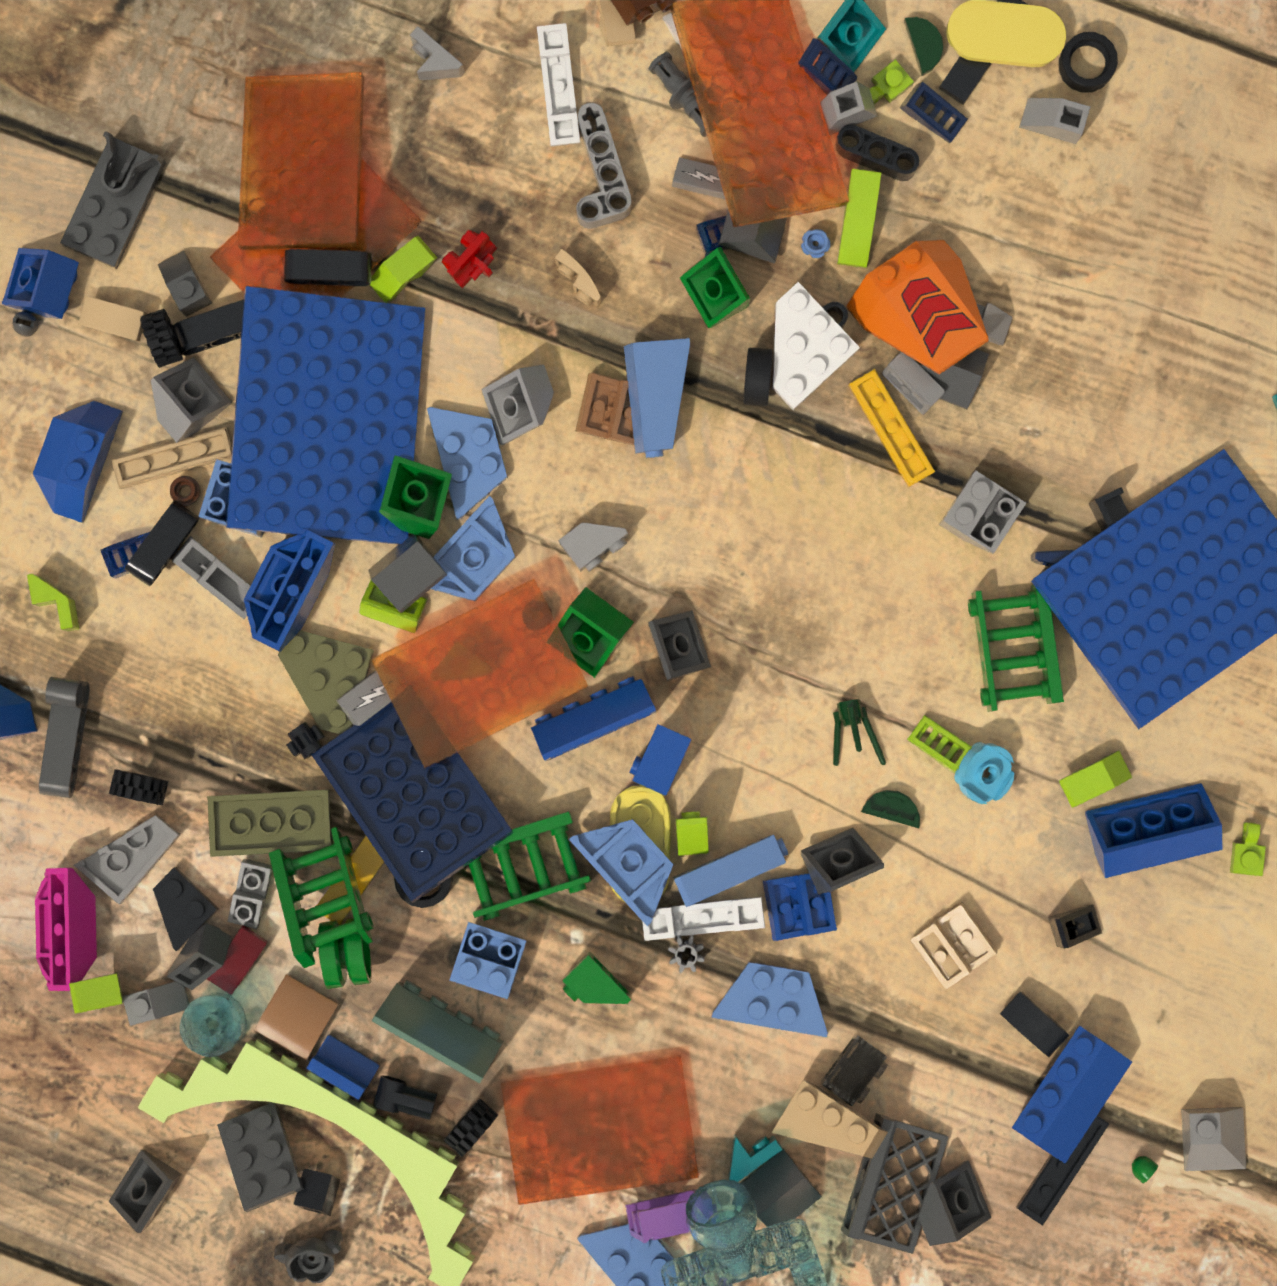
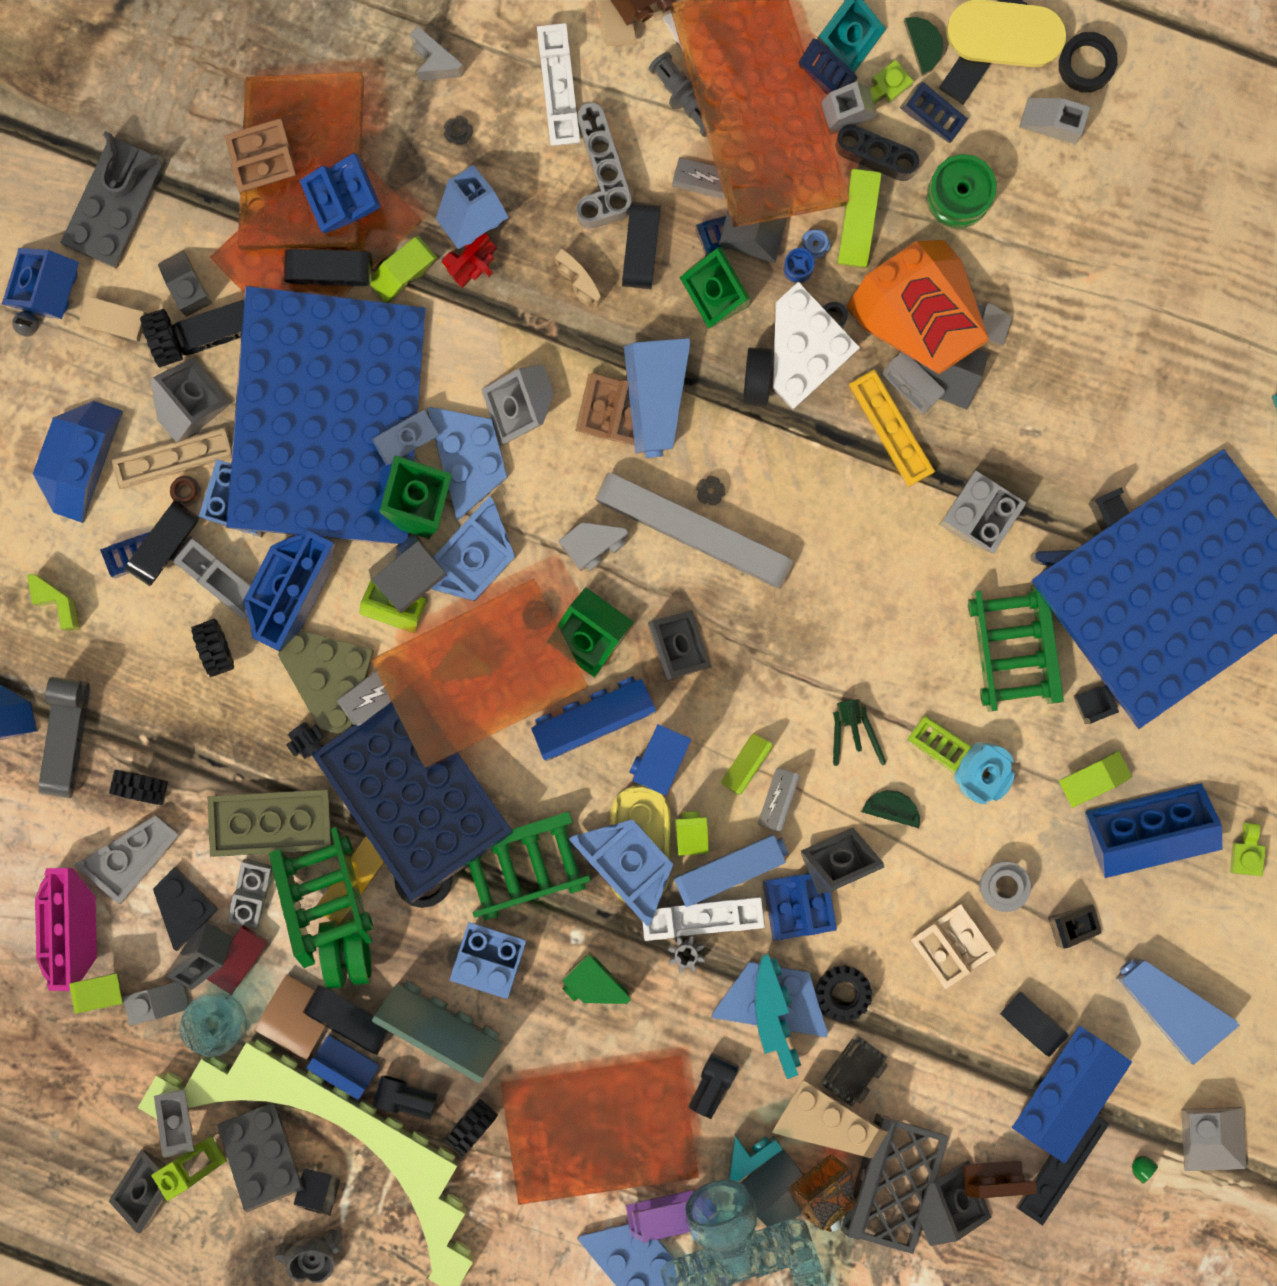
(174, 1123): none -> light grey slope
(189, 1168): none -> lime window
(212, 647): none -> black tyre
(260, 155): none -> medium nougat slope
(340, 193): none -> blue slope
(346, 1019): none -> black beam
(405, 437): none -> sand blue plate
(461, 137): none -> clear smoke plate
(469, 207): none -> medium blue slope
(641, 245): none -> black beam
(694, 530): none -> light grey beam
(713, 498): none -> clear smoke plate
(716, 1078): none -> black piece
(746, 764): none -> lime slope
(769, 1004): none -> teal slope
(778, 799): none -> light grey slope
(798, 260): none -> blue wheel
(825, 1193): none -> torso
(859, 1004): none -> black tyre
(963, 173): none -> green wheel
(988, 890): none -> light grey piece
(996, 1180): none -> reddish brown bracket
(1096, 704): none -> black panel
(1180, 1014): none -> medium blue slope

